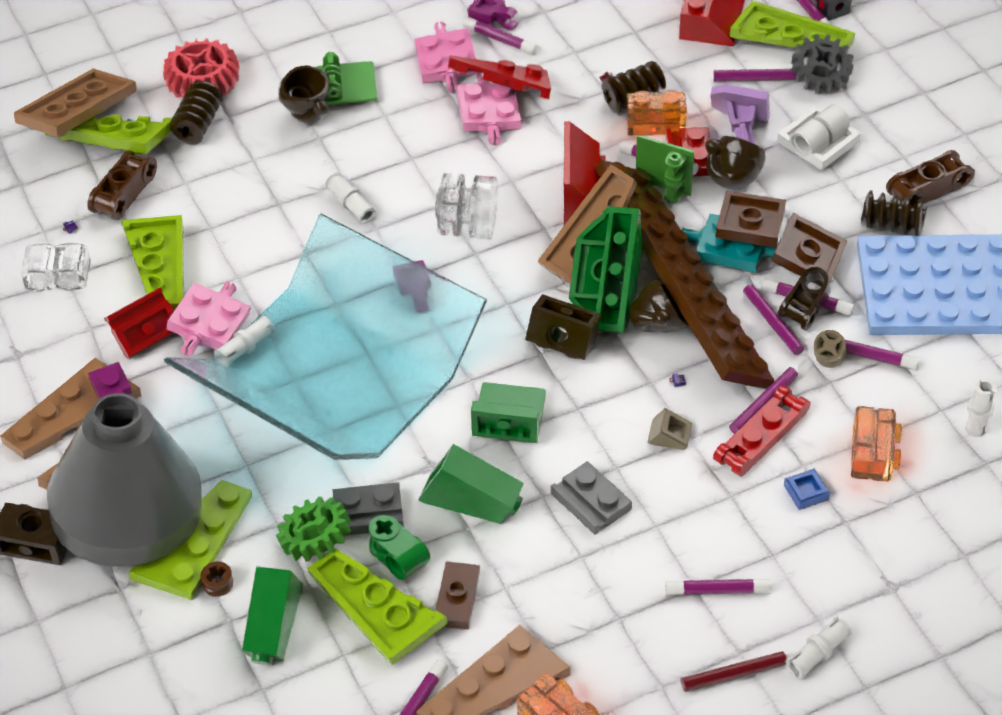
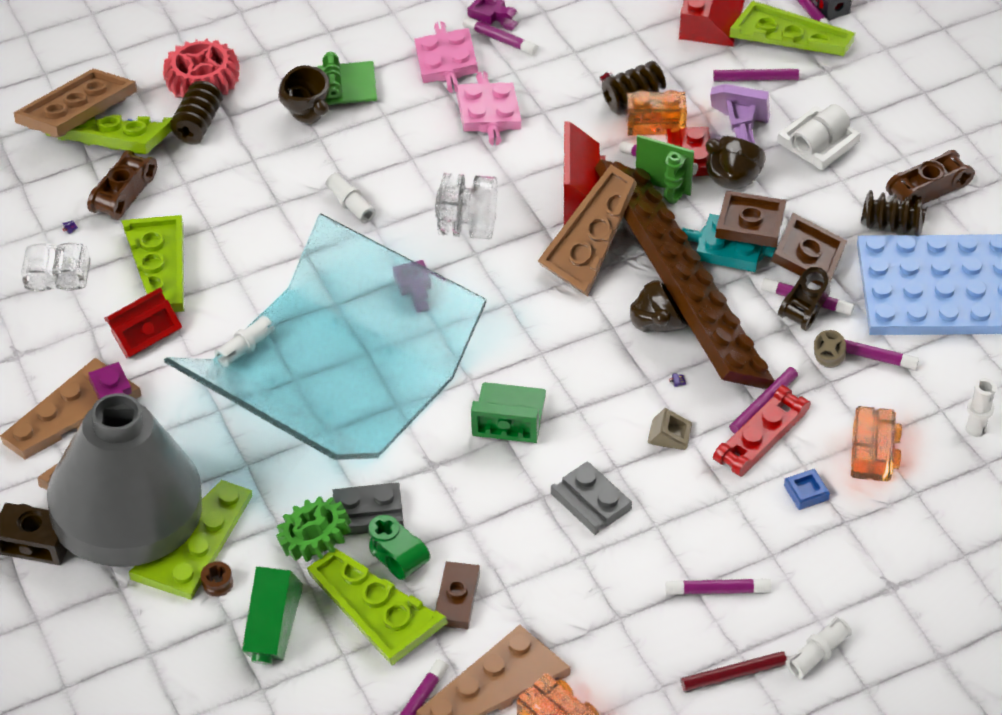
(208, 317): bright pink plate -> none
(472, 487): green slope -> none
(506, 73): red wing -> none
(579, 323): dark brown brick -> none
(608, 266): green wedge -> none
(773, 319): magenta bar -> none
(822, 64): dark grey gear -> none

